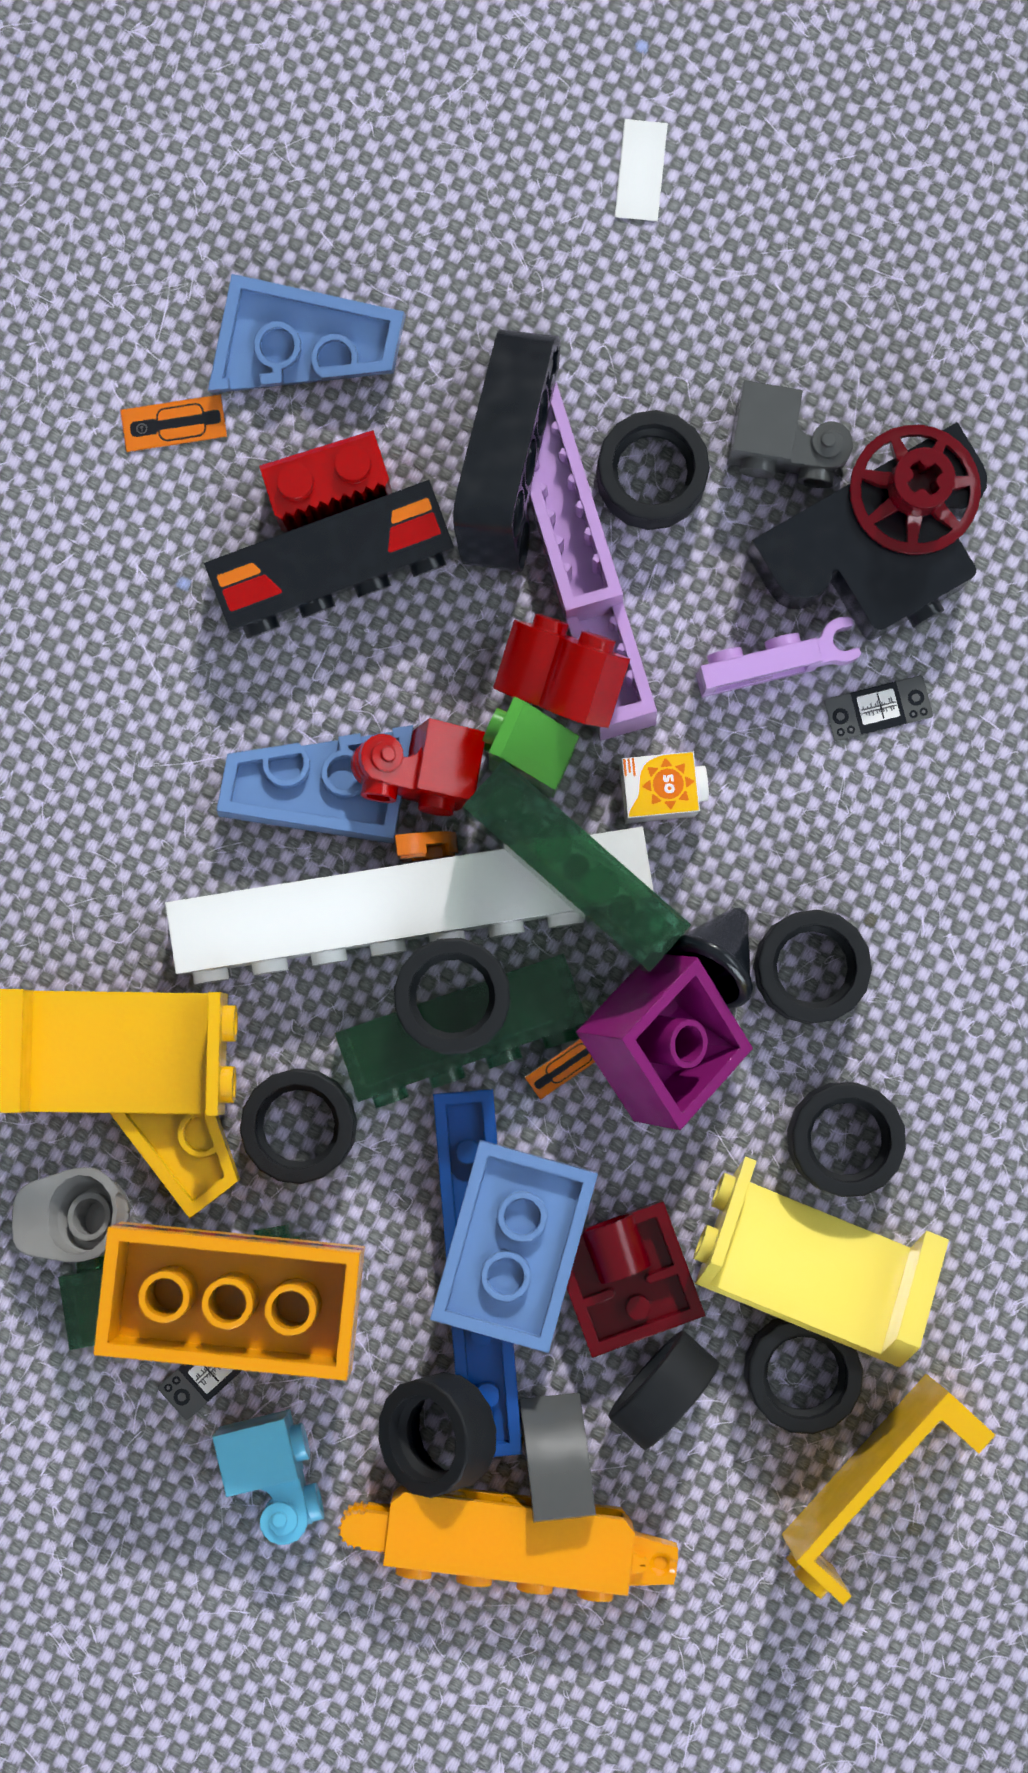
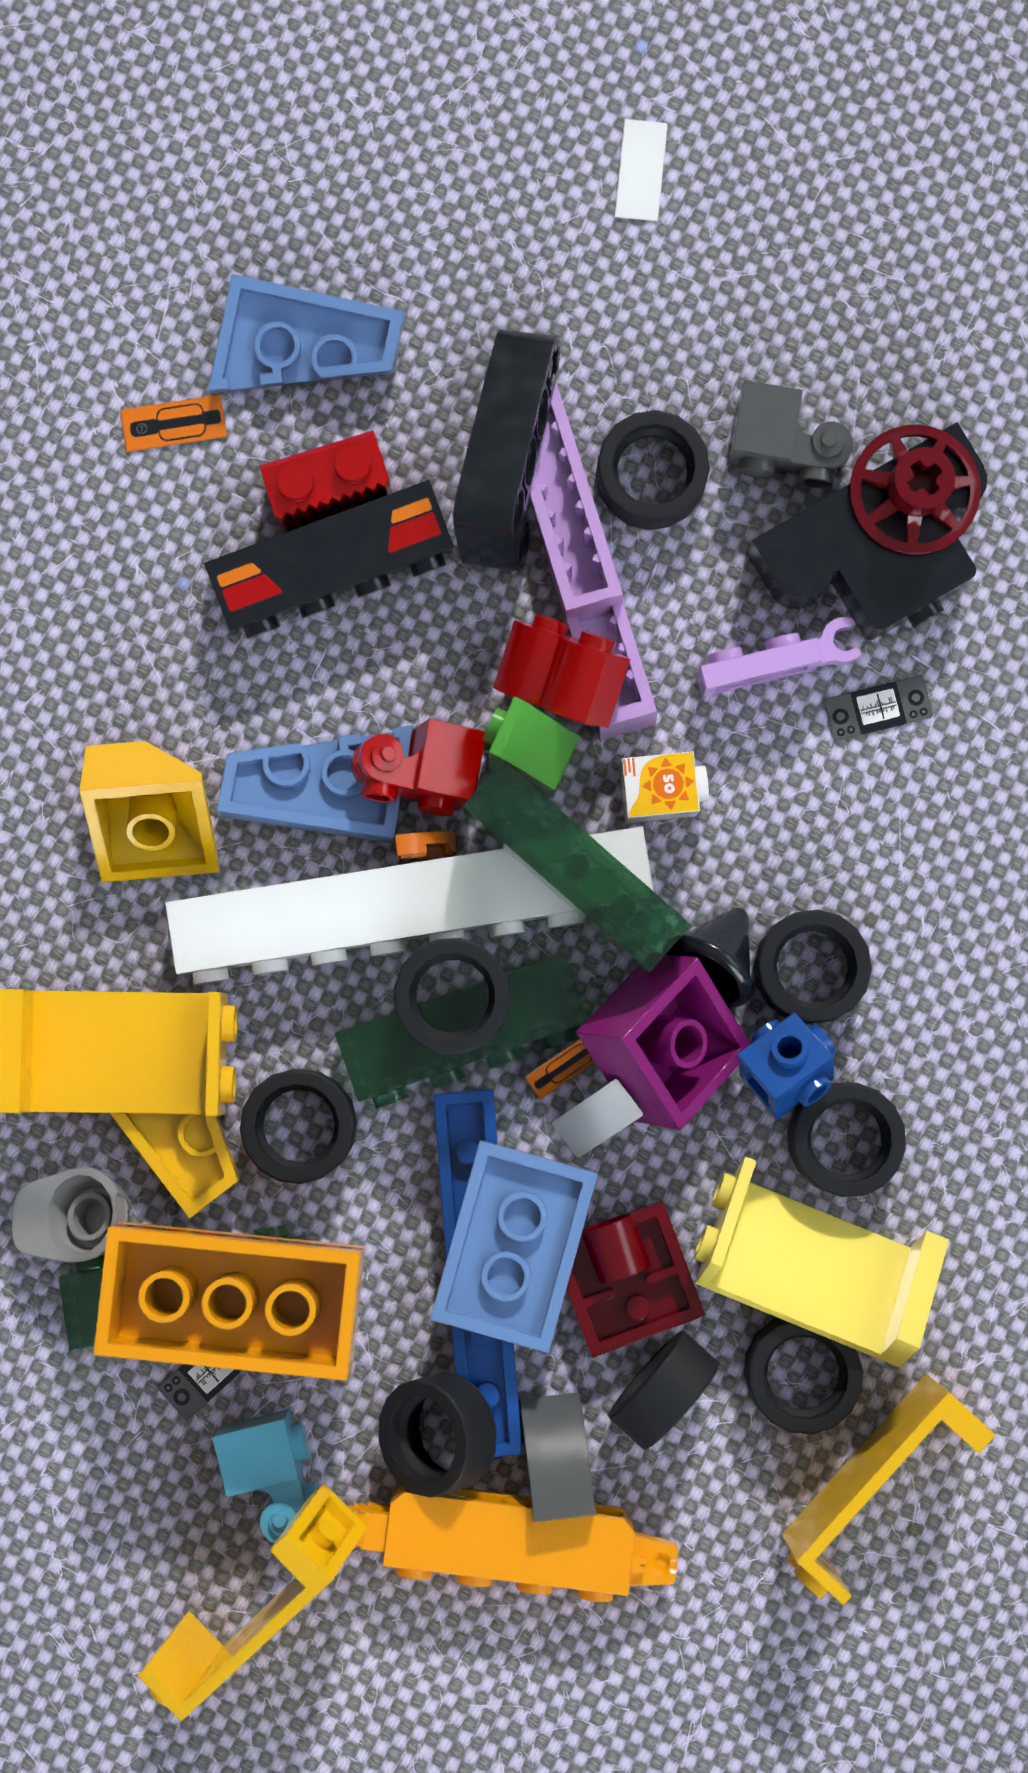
(146, 813): none -> yellow slope
(313, 1549): none -> yellow panel
(597, 1118): none -> white sticker
(788, 1064): none -> blue brick

